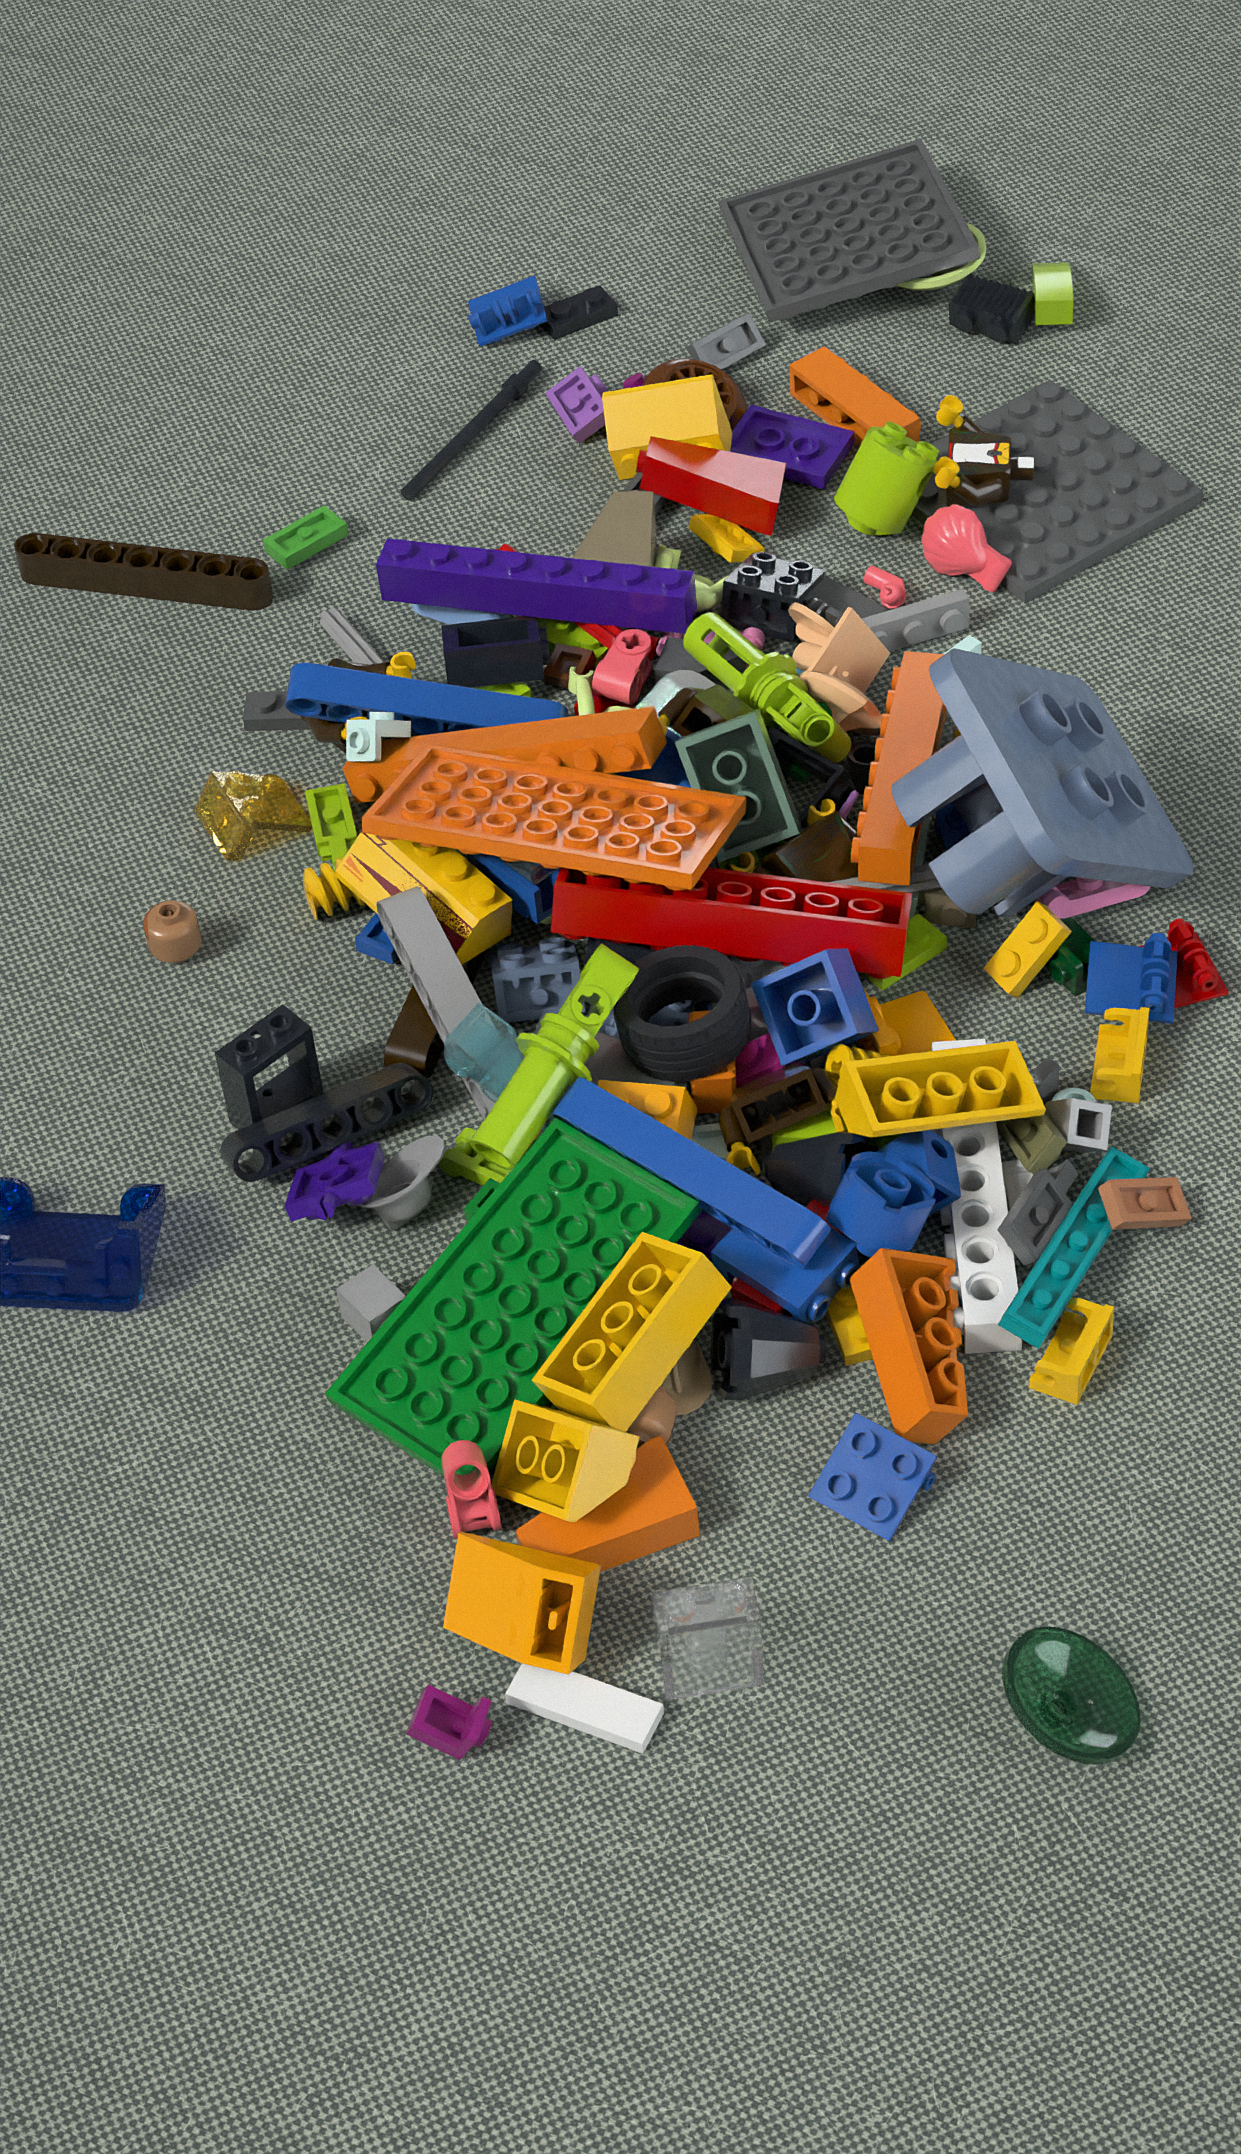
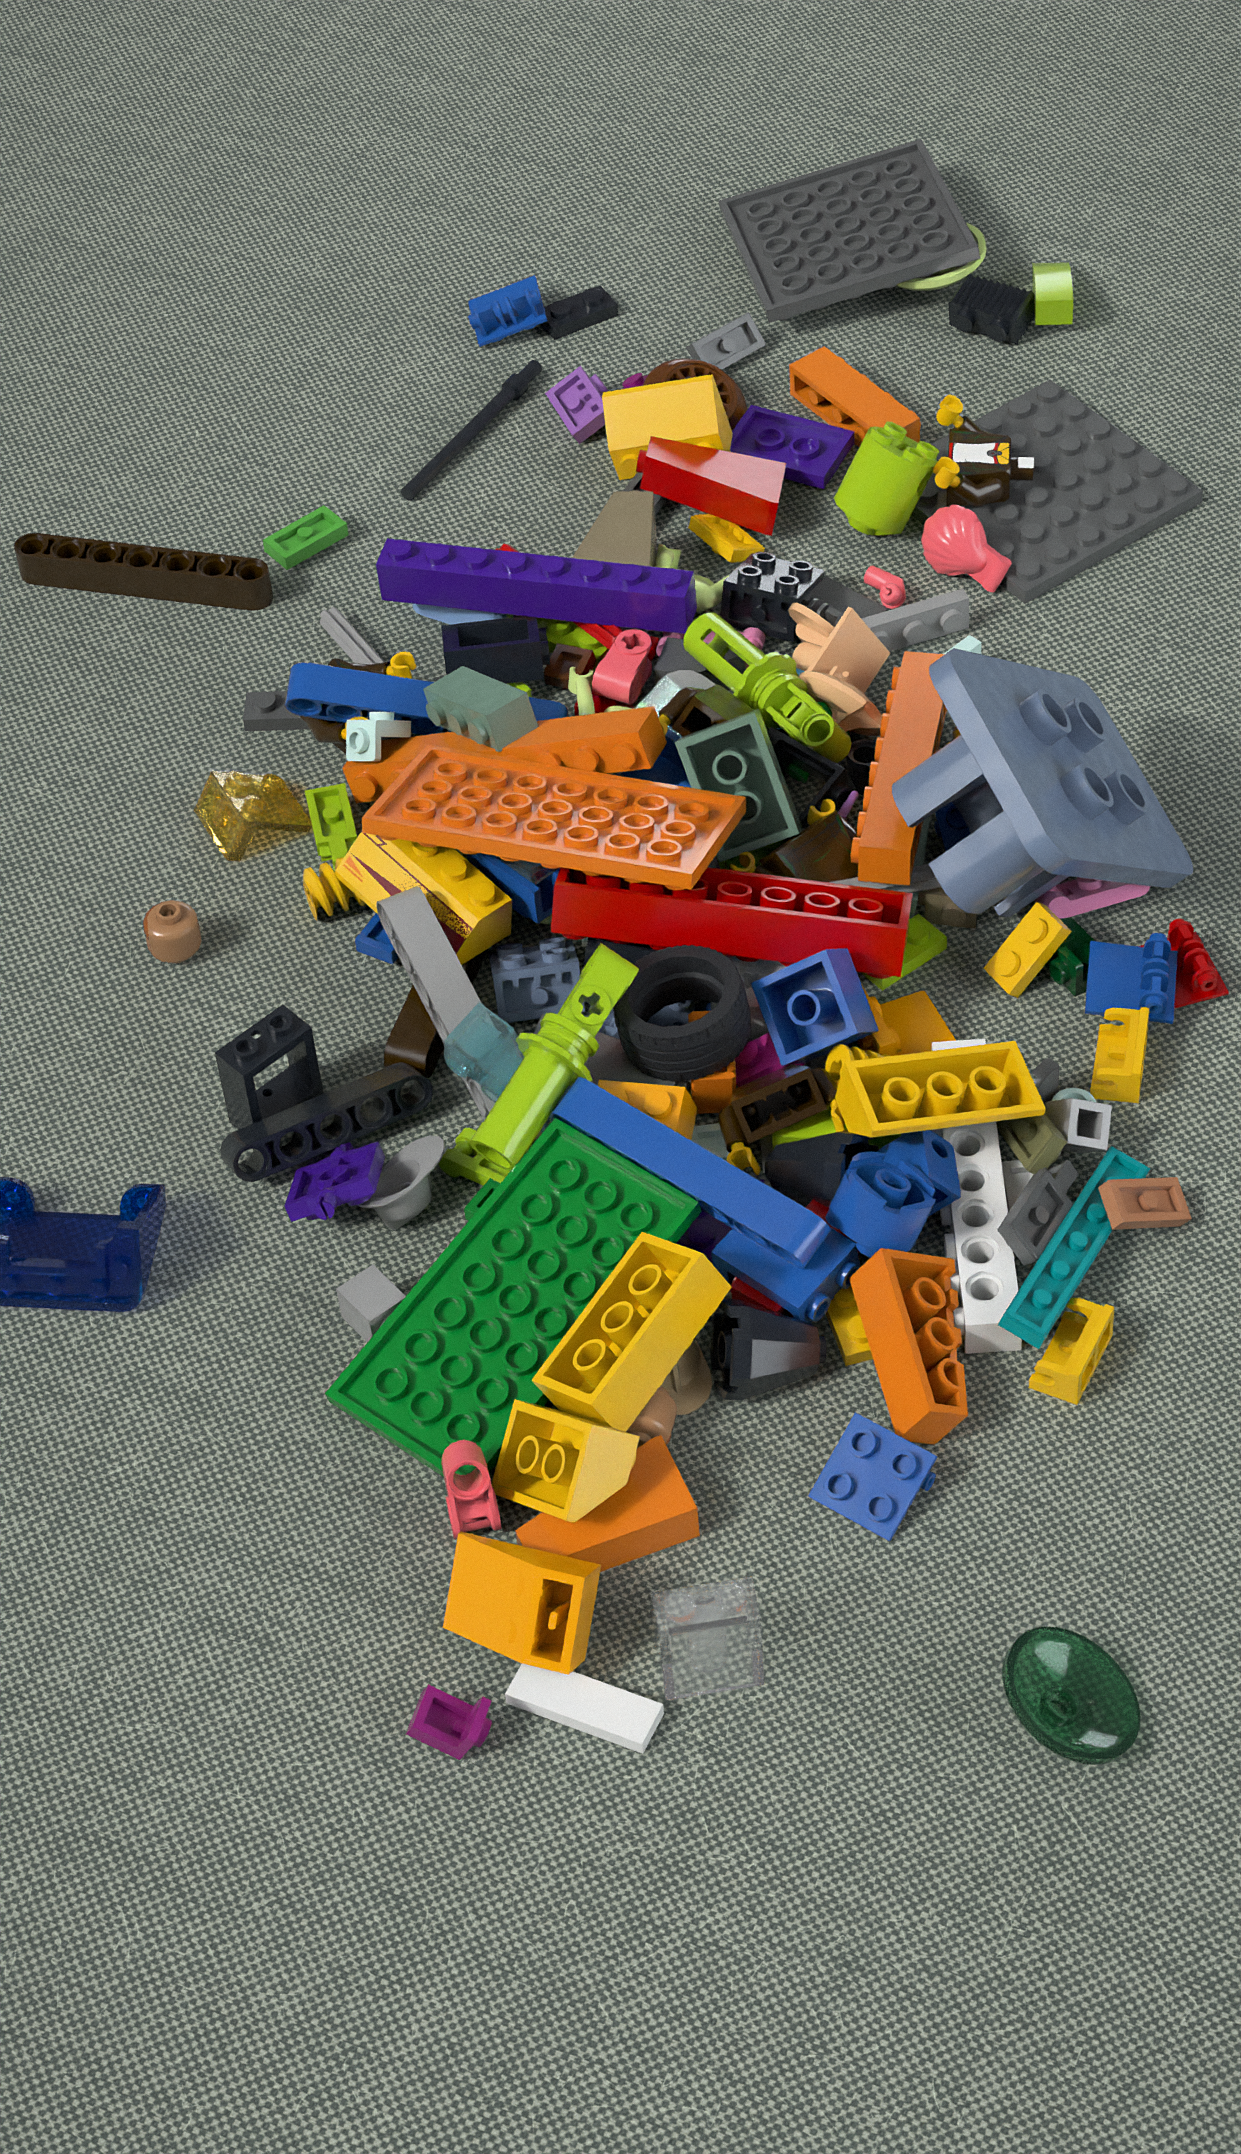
(480, 708): none -> sand green brick

